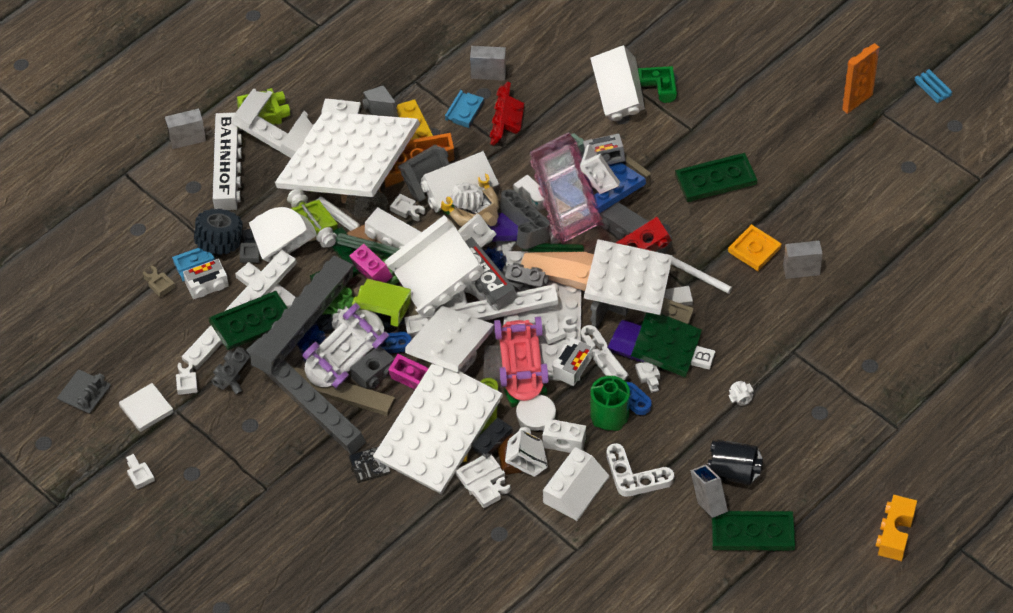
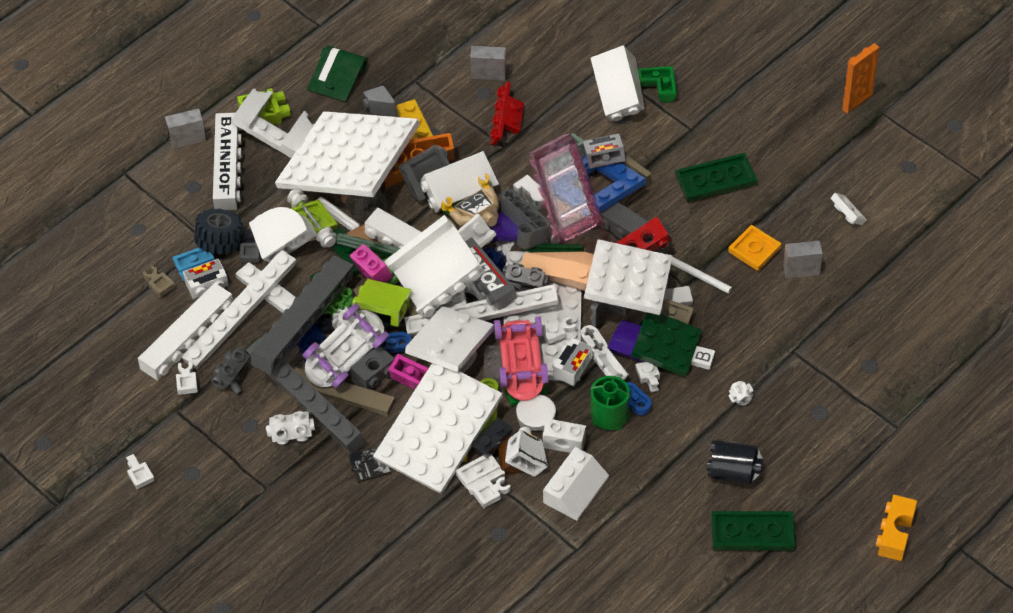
(84, 391): dark grey hinge -> none
(146, 407): white tile -> none
(184, 332): none -> white brick
(248, 320): dark green plate -> none
(288, 427): none -> white brick
(337, 70): none -> dark green door
(341, 106): white plate -> none
(405, 206): white plate -> none
(464, 109): dark azure plate -> none
(467, 196): white gear -> none
(598, 171): white bracket -> none
(629, 478): white beam -> none
(709, 490): flat silver piece -> none
(844, 205): none -> white plate
(935, 85): dark azure tile -> none

